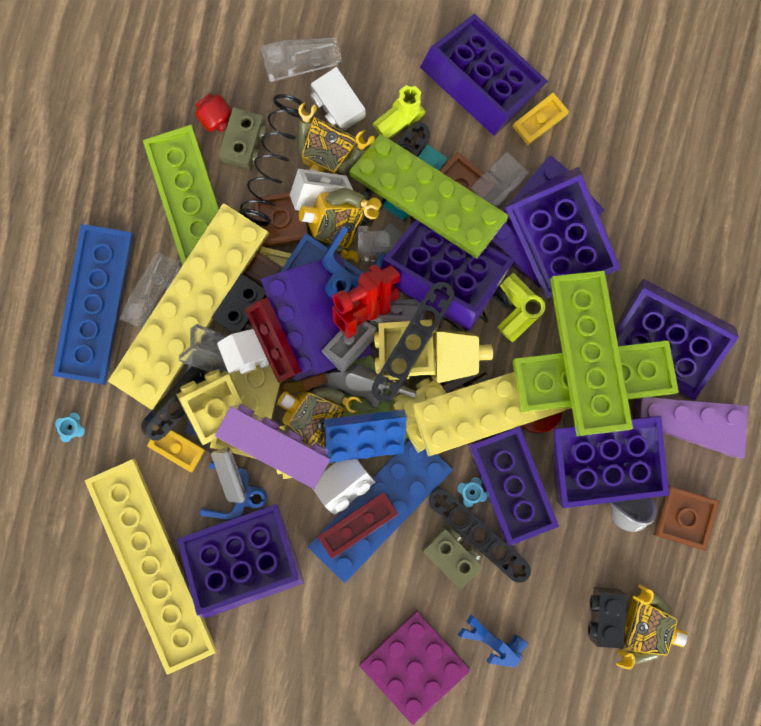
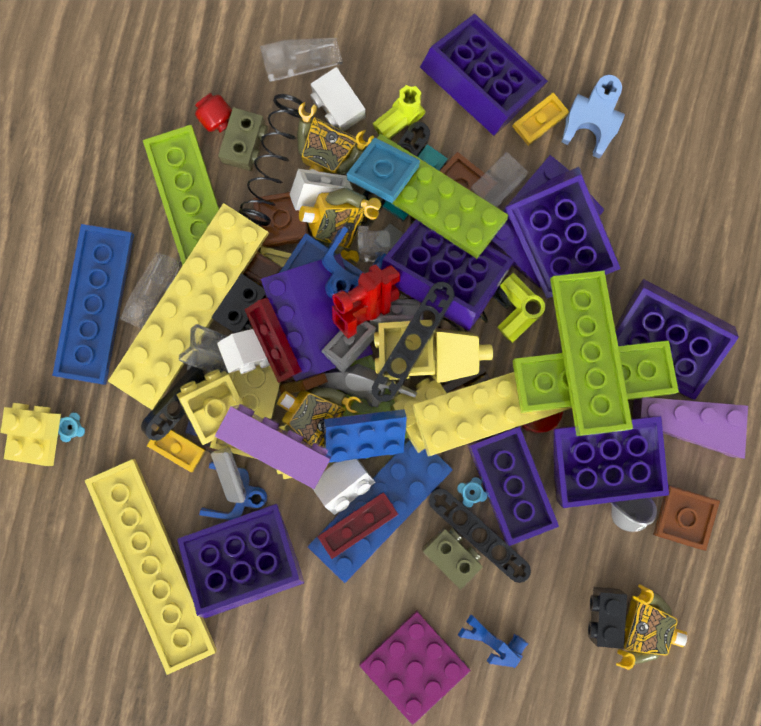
(30, 434): none -> light yellow plate
(383, 170): none -> dark azure plate
(596, 114): none -> light blue piece

